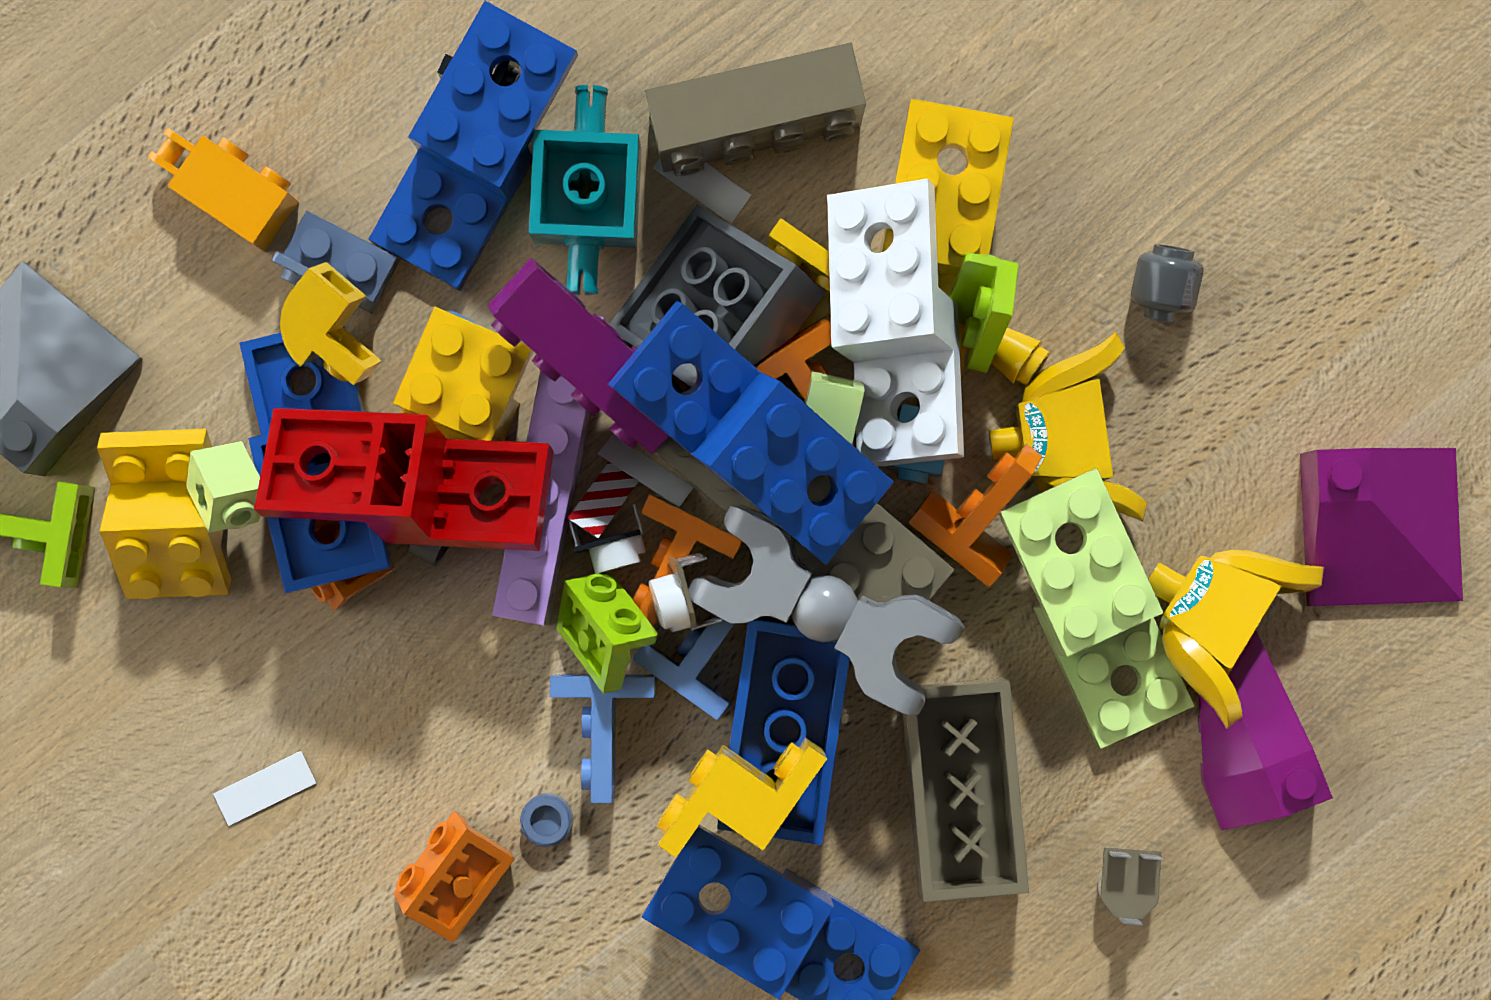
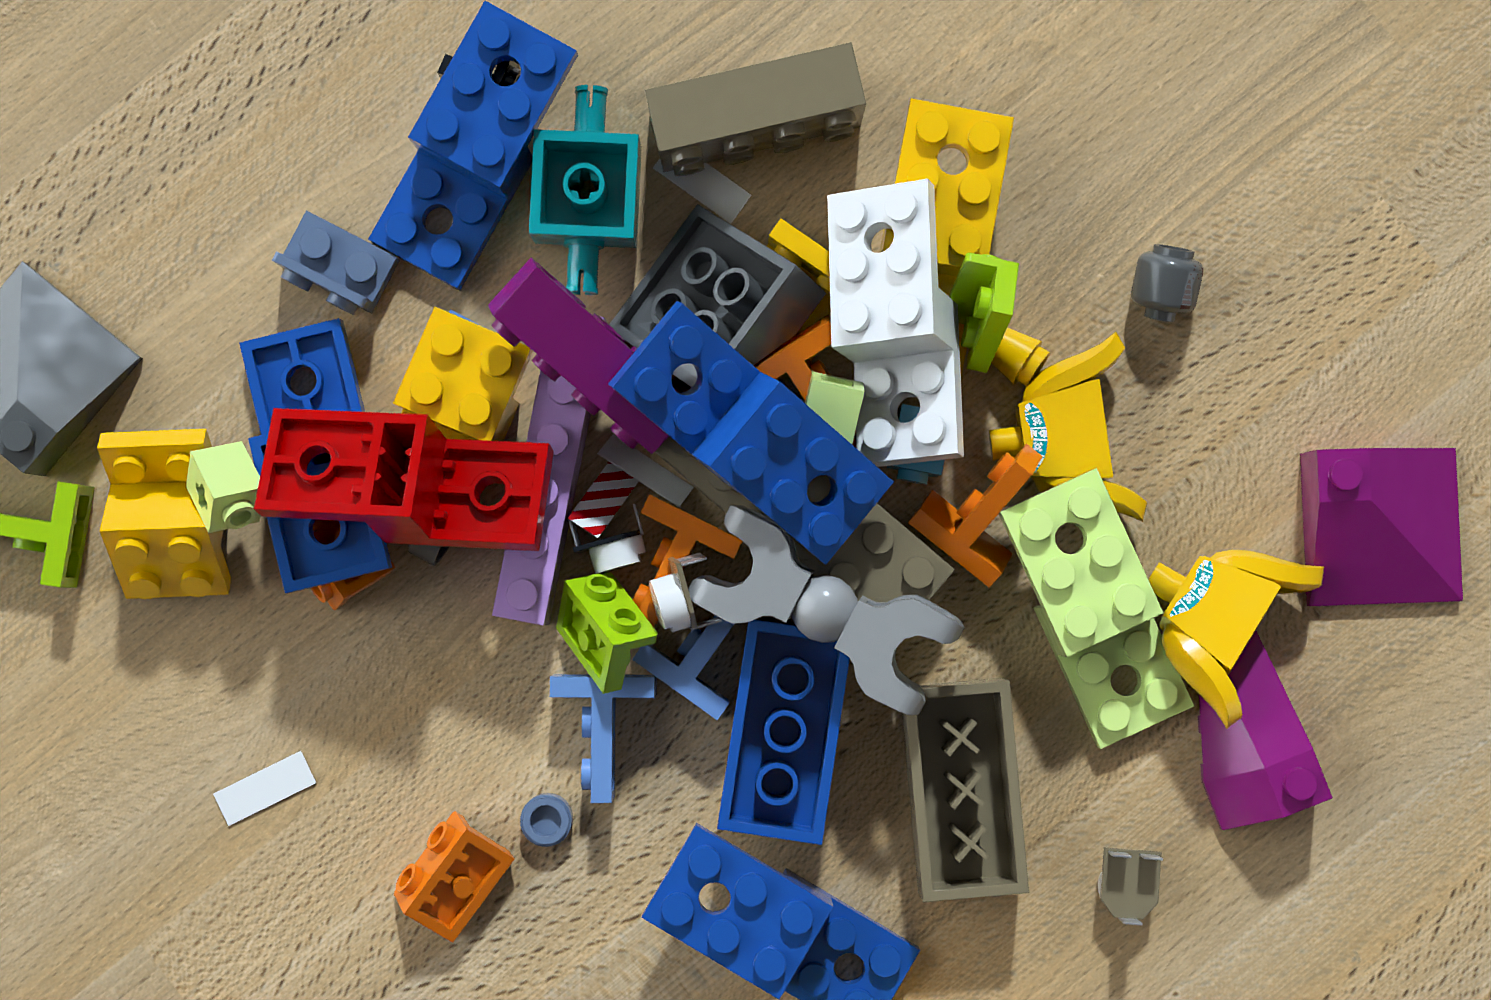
(226, 187): light orange brick -> none
(315, 320): yellow brick -> none
(740, 795): yellow bracket -> none

